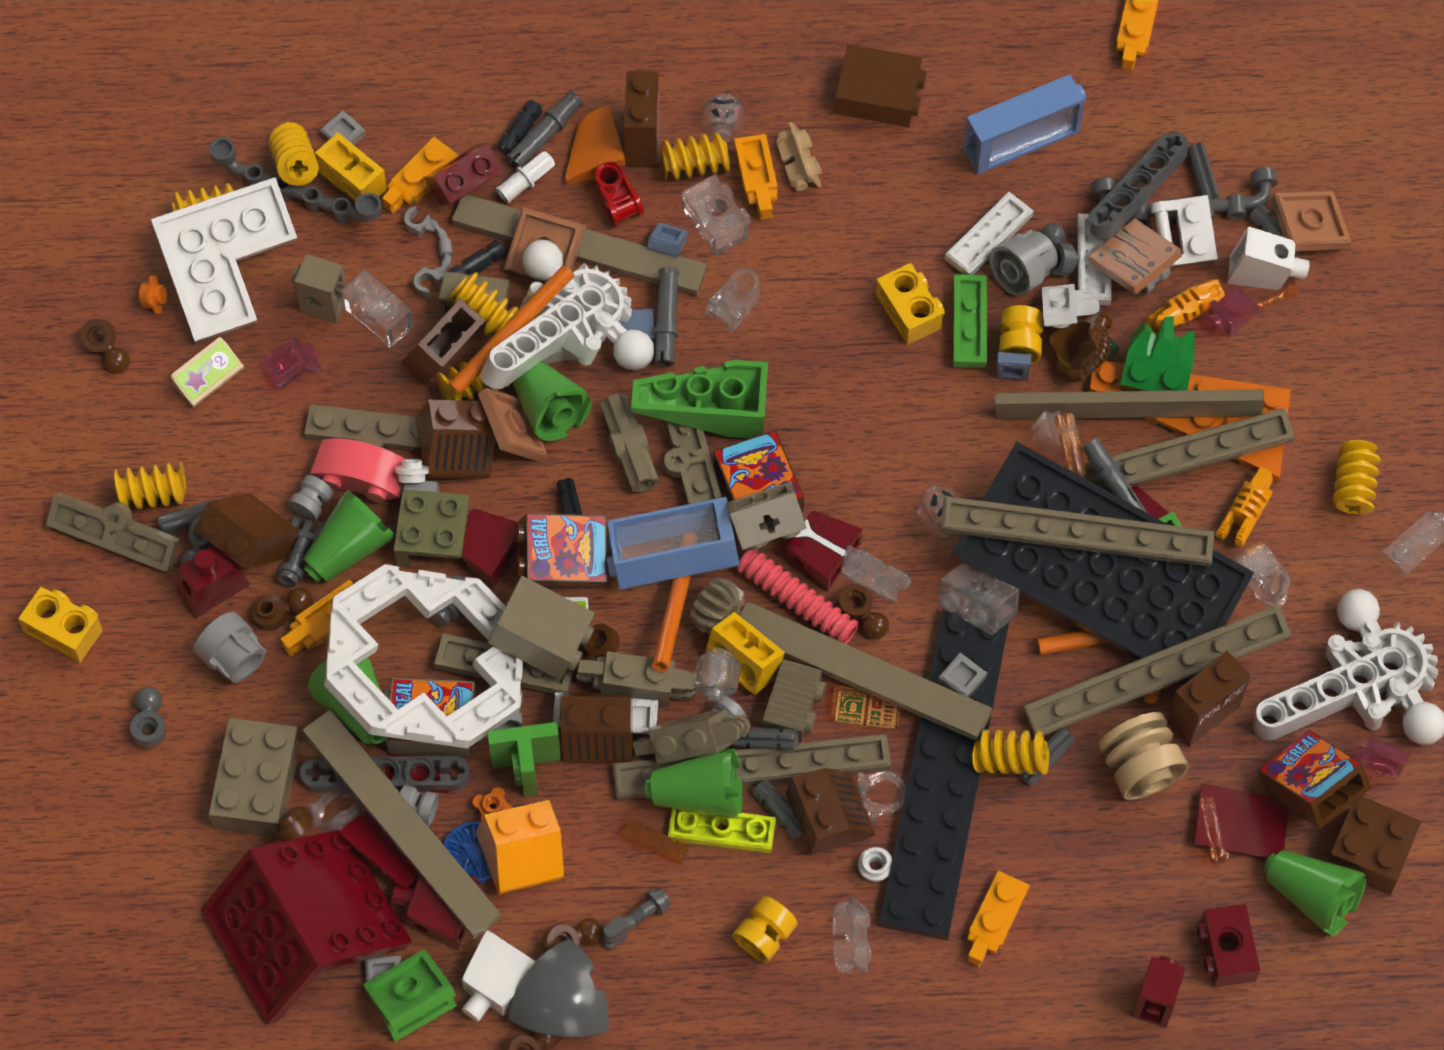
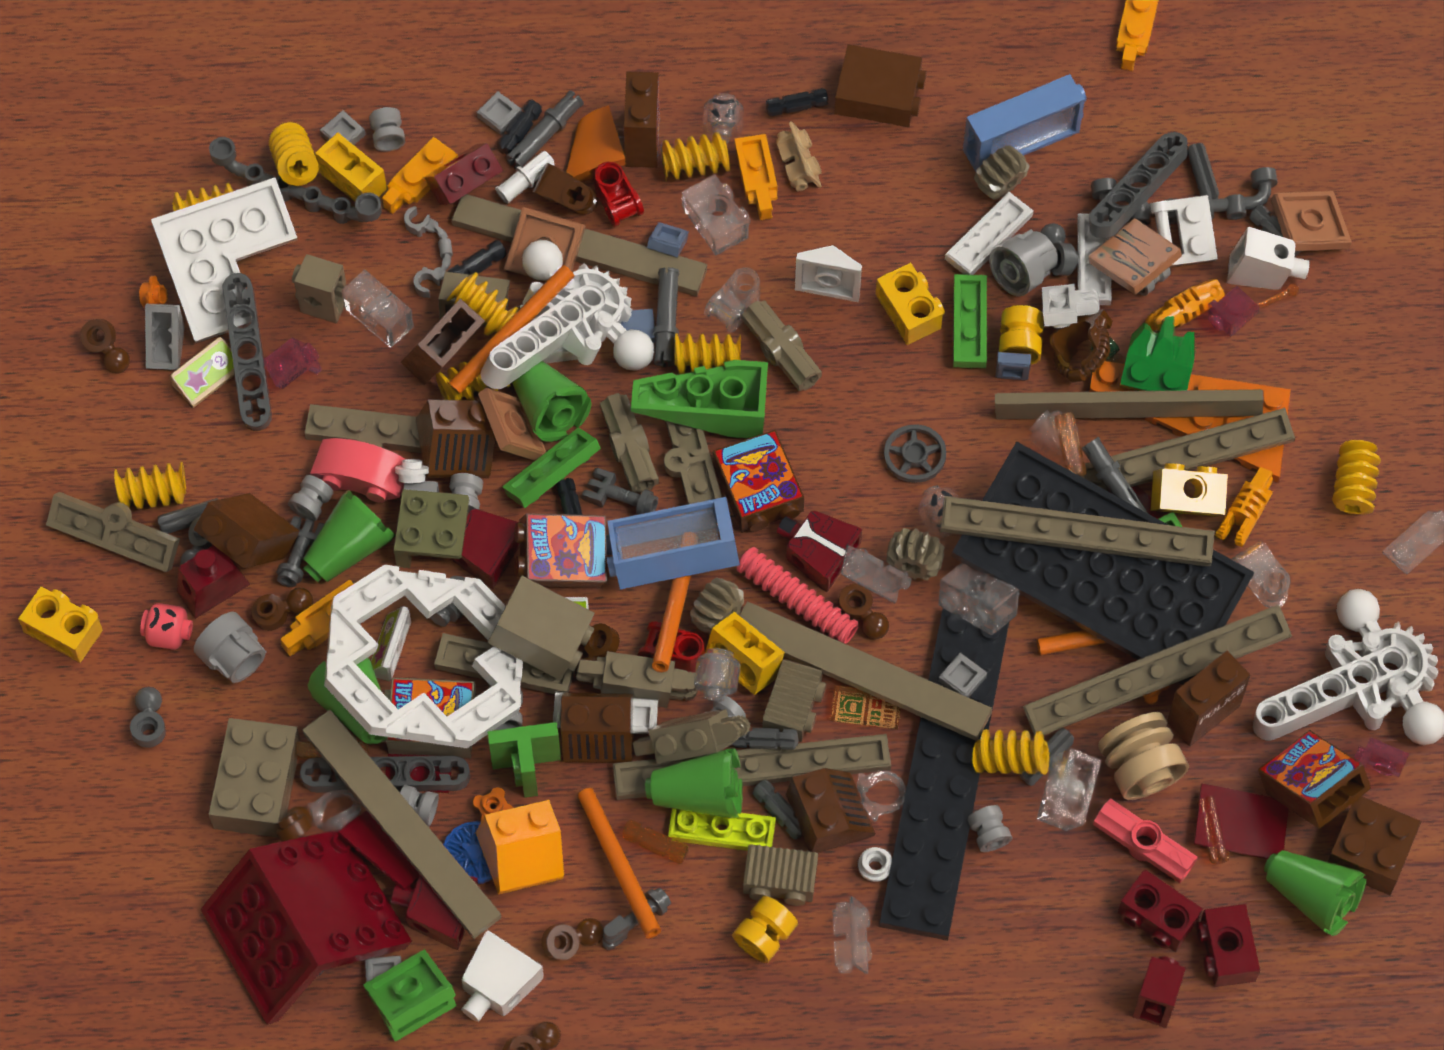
(163, 336): none -> light grey slope
(166, 626): none -> coral head
(243, 336): none -> dark grey beam
(386, 124): none -> light grey wheel
(391, 643): none -> white slope
(467, 485): none -> light grey wheel
(498, 112): none -> light grey tile
(551, 467): none -> bright green plate
(560, 995): dark grey brick -> none
(563, 188): none -> reddish brown piece
(619, 863): none -> orange piece
(643, 502): none -> dark grey hinge
(684, 641): none -> red piece
(705, 353): none -> yellow piece
(779, 503): dark tan brick -> none
(780, 874): none -> dark tan brick
(781, 345): none -> dark tan piece
(797, 102): none -> black axle
(828, 273): none -> white slope
(915, 453): none -> dark grey wheel
(915, 553): none -> dark tan gear
(989, 828): none -> light grey wheel
(995, 916): light orange hinge -> none
(1001, 172): none -> dark tan gear
(1068, 789): none -> clear brick
(1127, 827): none -> coral piece
(1165, 904): none -> dark red brick
(1170, 496): none -> brick

